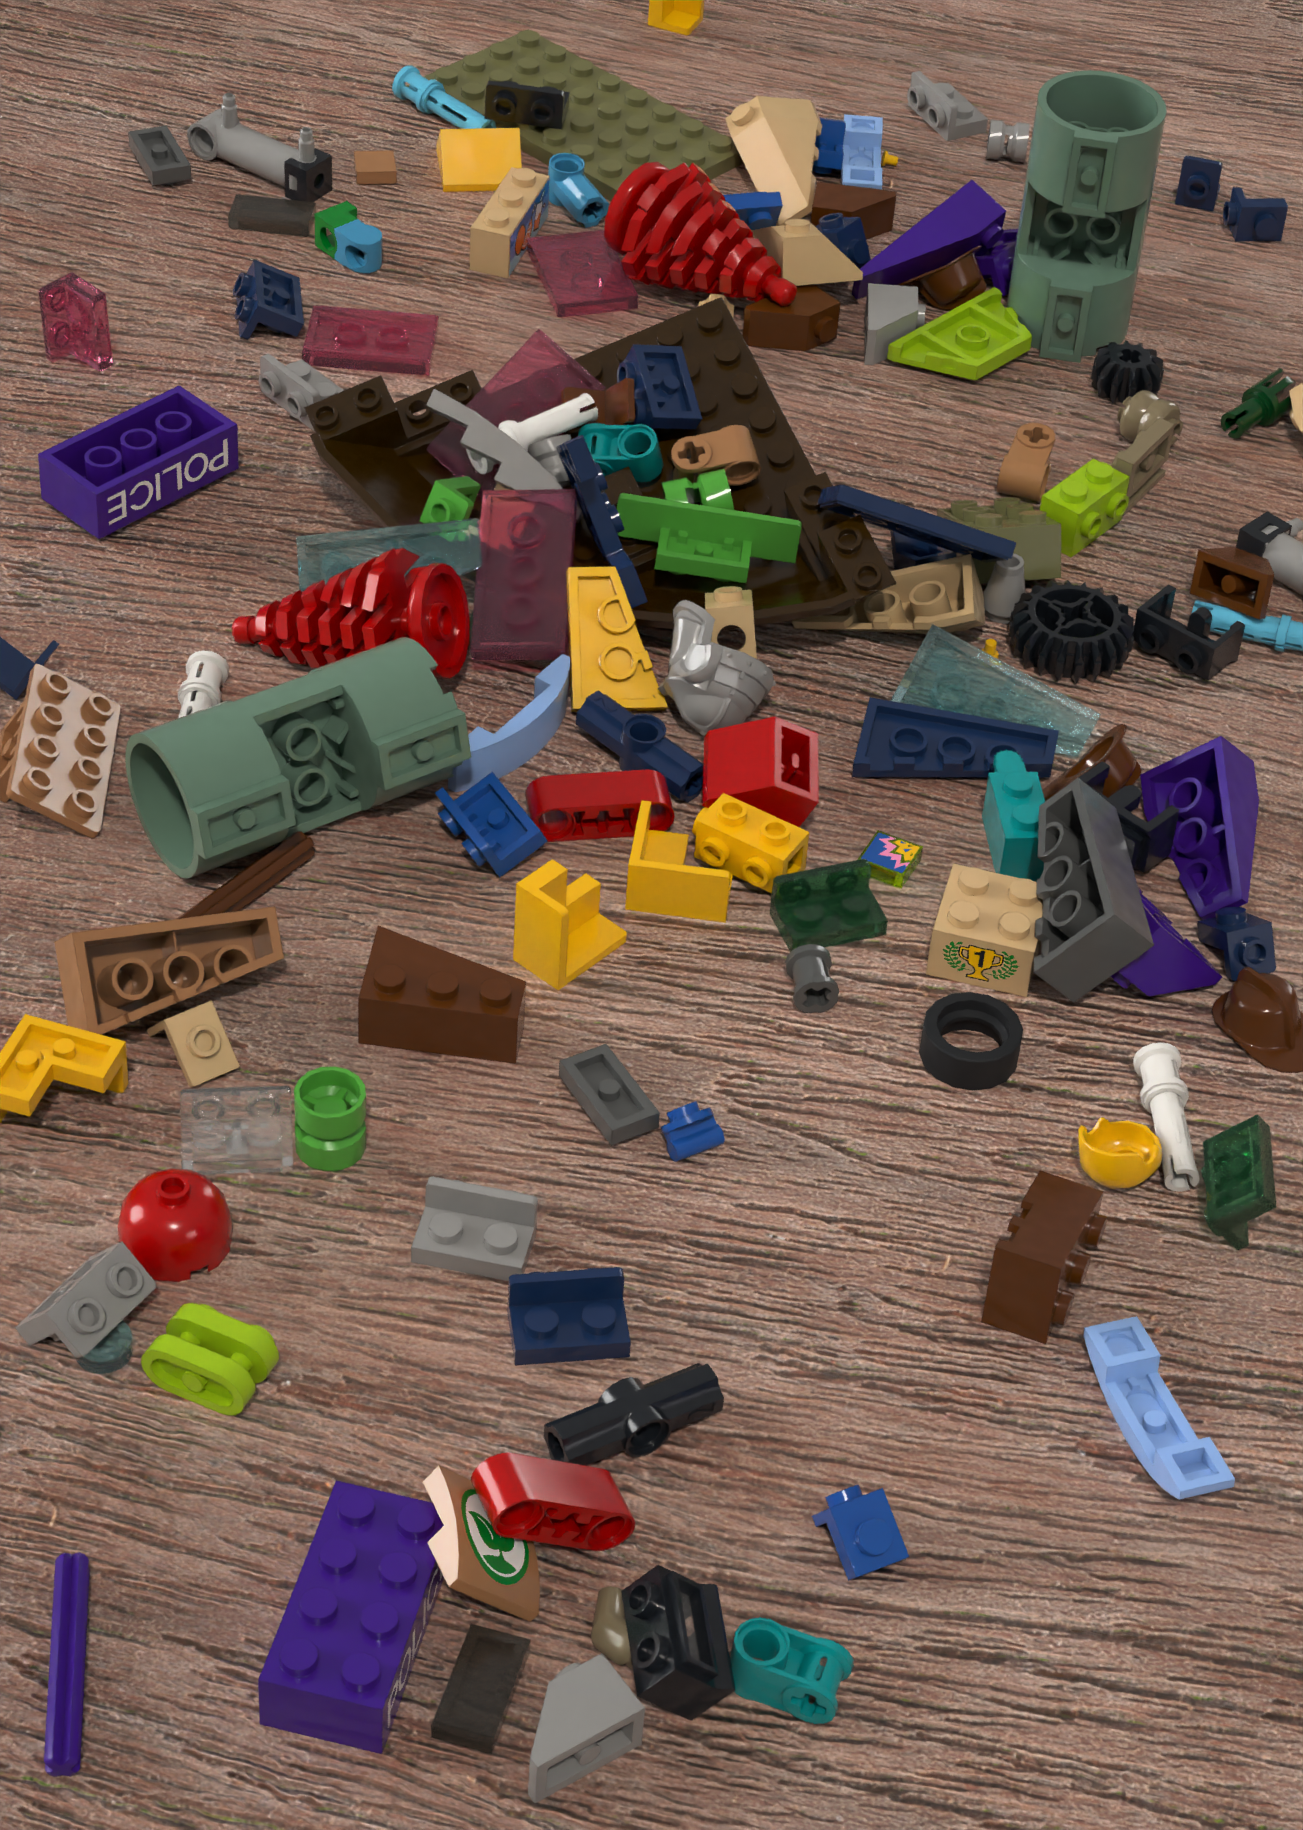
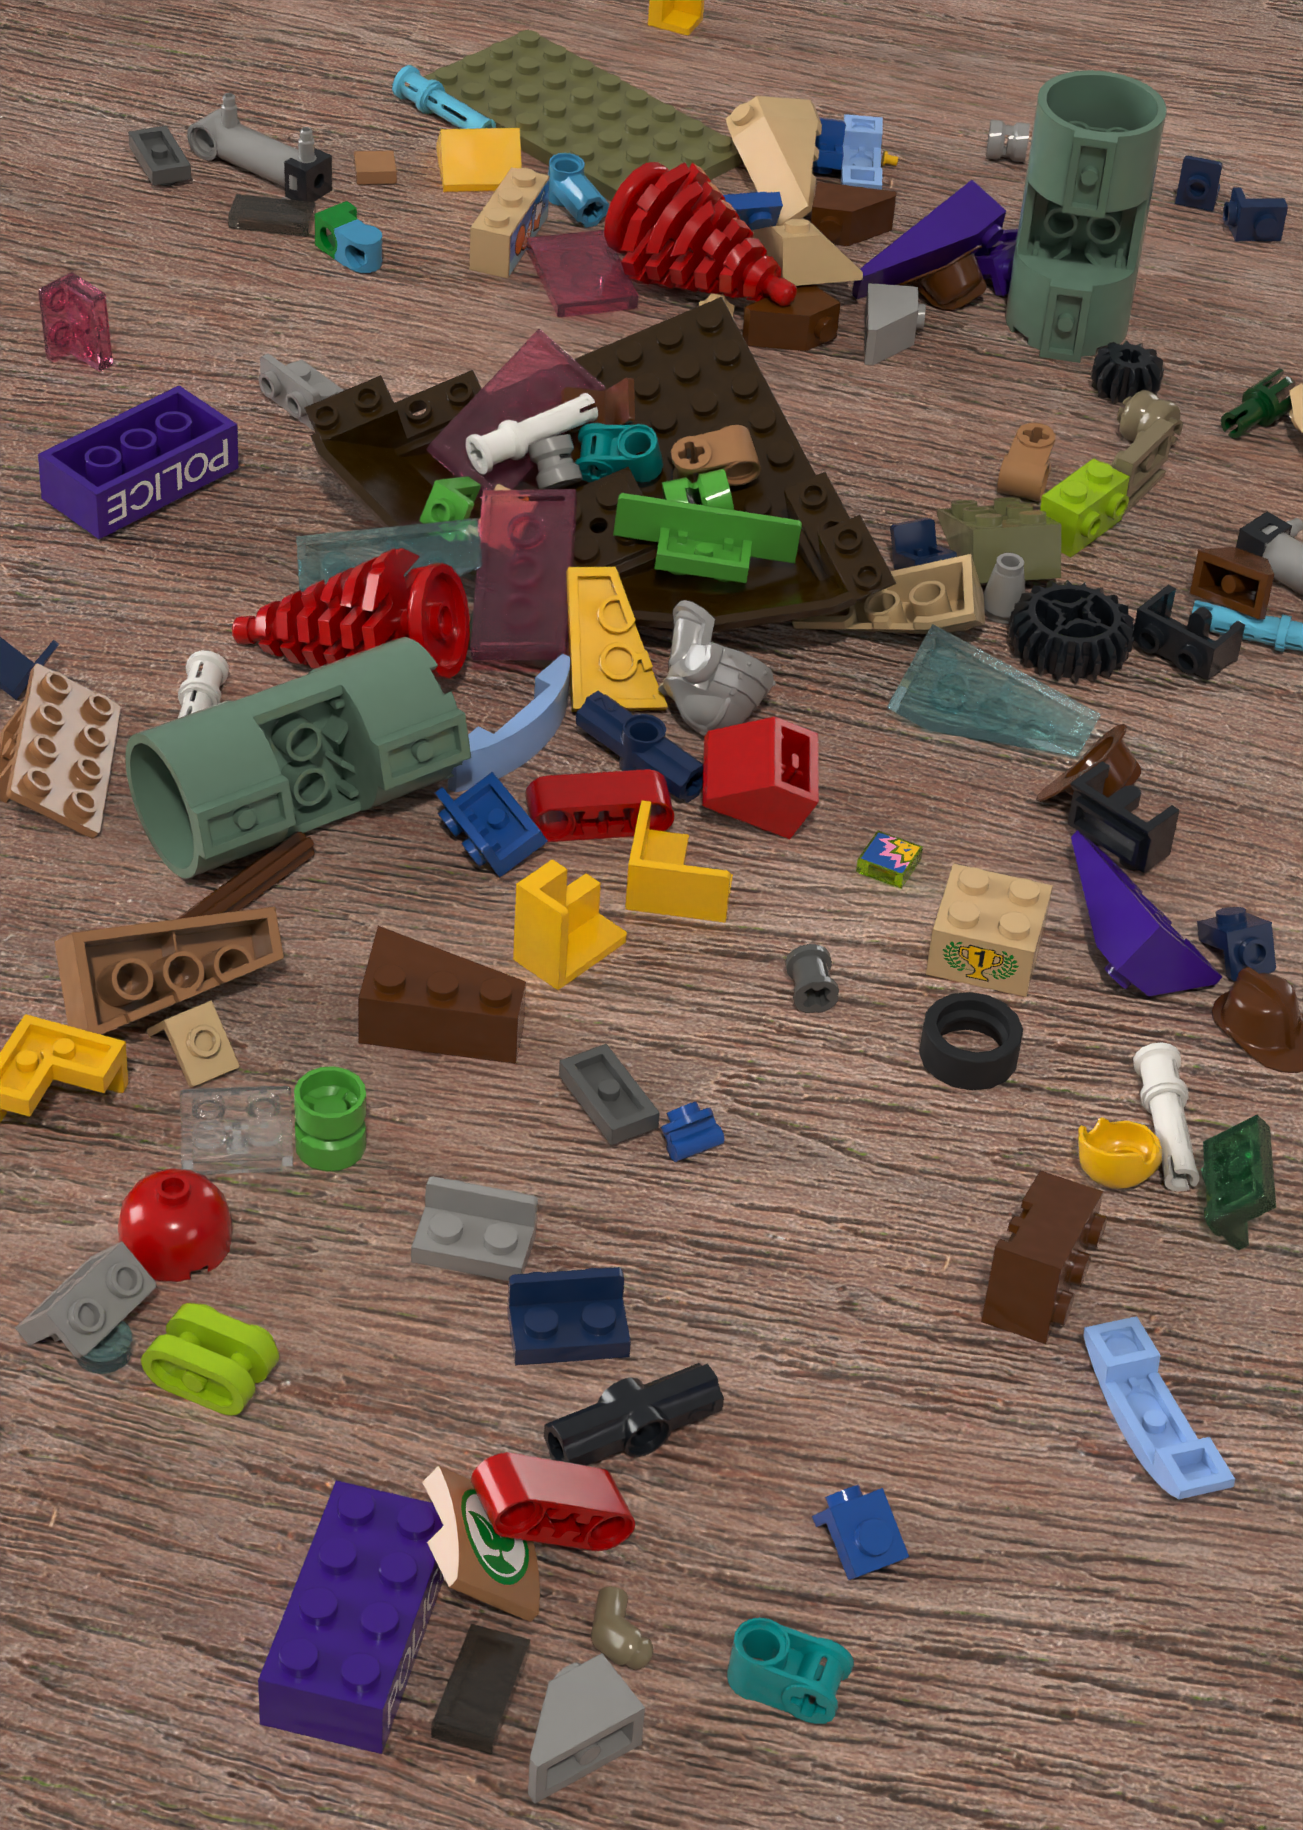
(67, 1665): dark purple axle -> none
(268, 298): dark blue bracket -> none
(371, 340): clear pink tile -> none
(517, 467): light grey slope -> none
(526, 104): black bracket -> none
(599, 514): dark blue wing -> none
(661, 387): dark blue bracket -> none
(677, 1642): black window -> none
(733, 607): tan bracket -> none
(749, 842): yellow brick -> none
(827, 906): clear green bracket -> none
(847, 236): dark blue bracket -> none
(916, 523): dark blue tile -> none
(940, 743): dark blue wing -> none
(944, 108): light grey bracket -> none
(966, 339): lime wing -> none
(990, 648): yellow piece -> none
(1013, 817): teal hinge -> none
(1088, 892): dark grey wedge -> none
(1215, 821): dark purple wedge -> none

